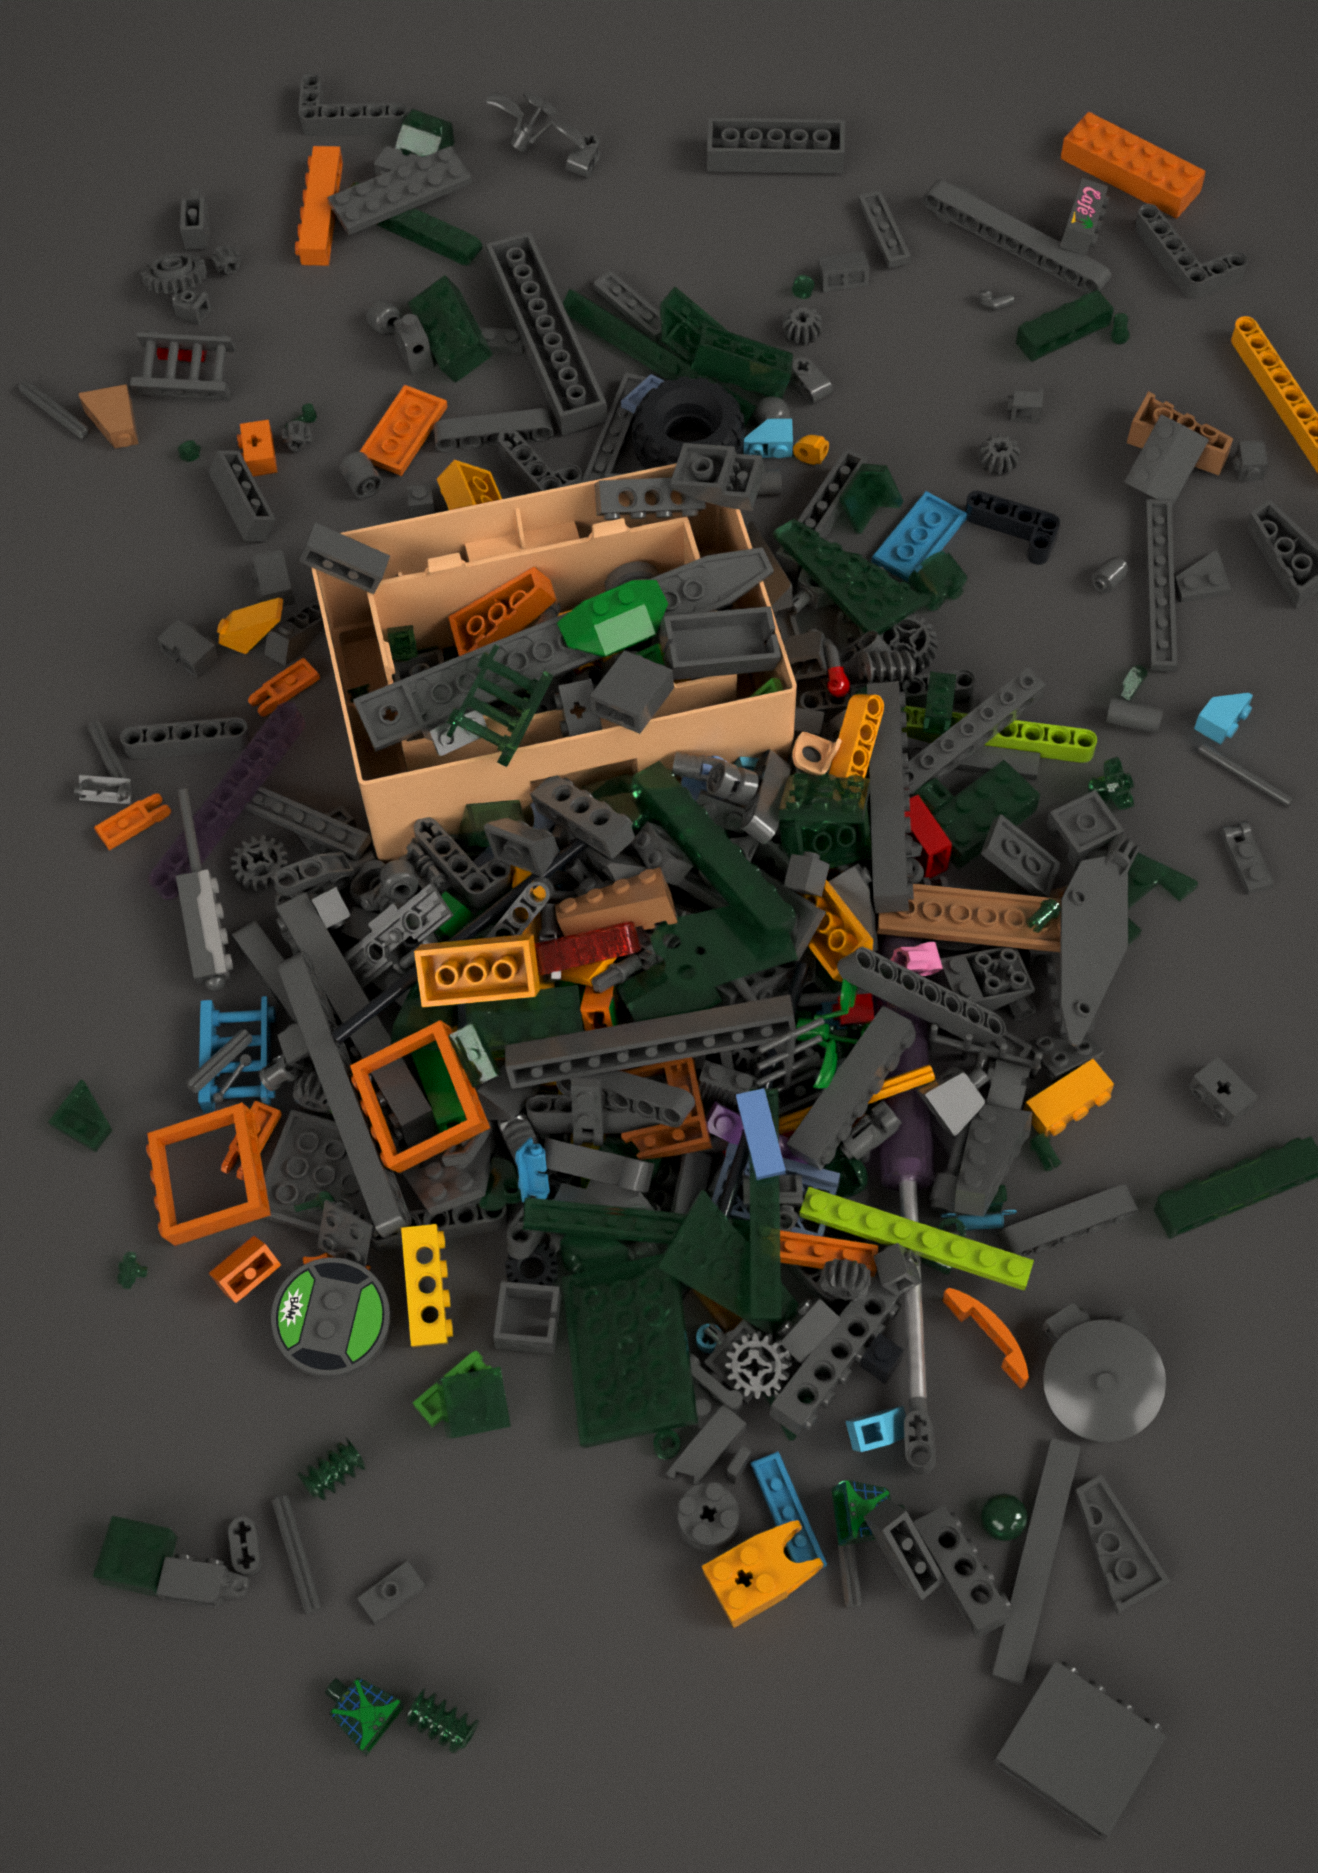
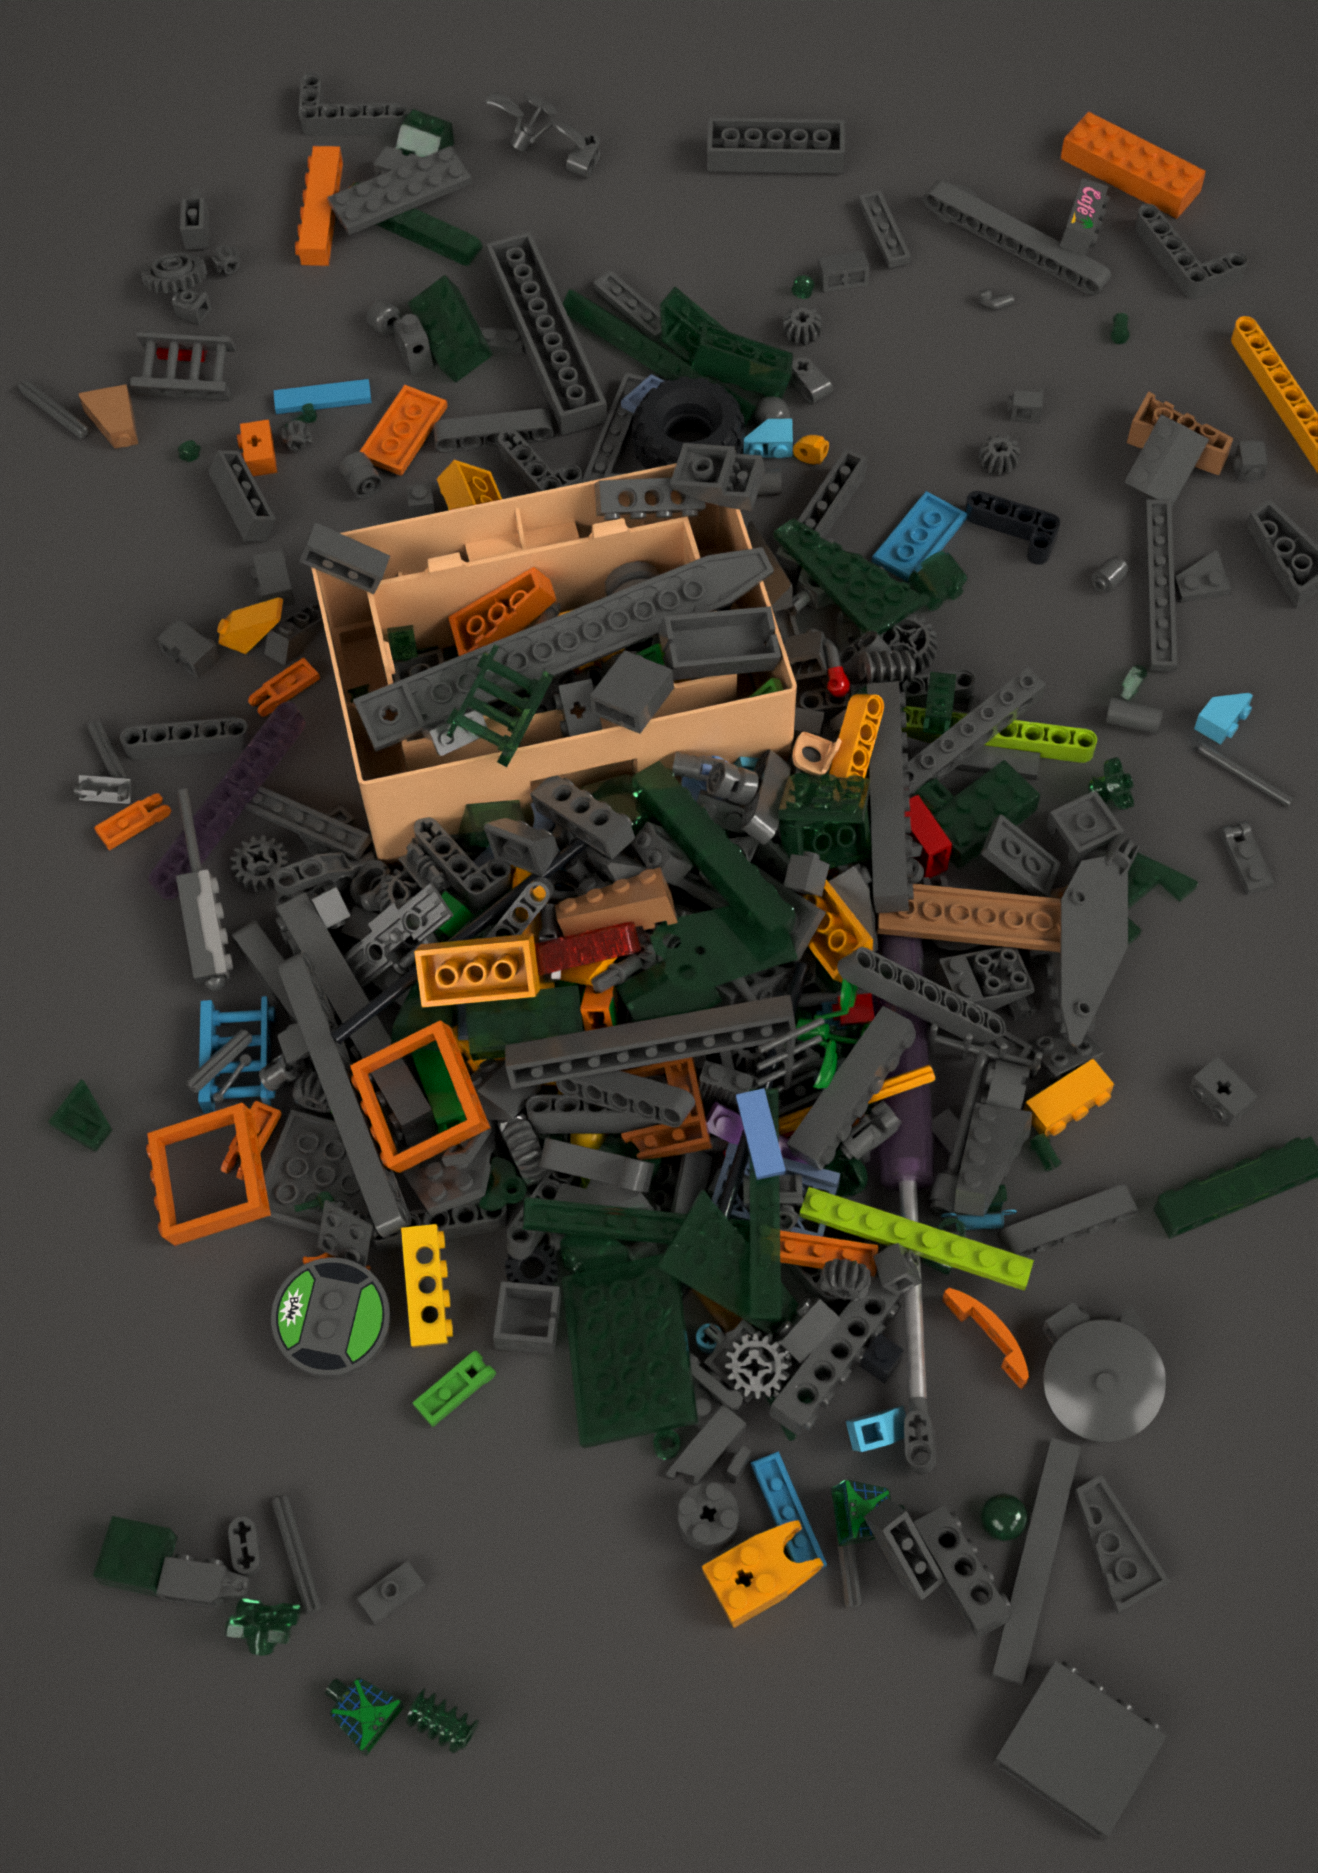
(130, 1270): clear green plant -> none
(244, 1269): orange brick -> none
(262, 1624): none -> clear green plant
(322, 396): none -> dark azure tile
(332, 1470): clear green piece -> none
(398, 880): dark grey head -> none
(473, 1402): clear green brick -> none
(474, 1055): clear green plate -> none
(530, 1160): dark azure hinge -> none
(587, 1111): dark grey plate -> none
(615, 618): green wedge -> none
(866, 492): clear green bracket -> none
(920, 959): bright pink piece -> none
(954, 1097): torso -> none
(1048, 910): clear green pin -> none
(1064, 325): clear green brick -> none

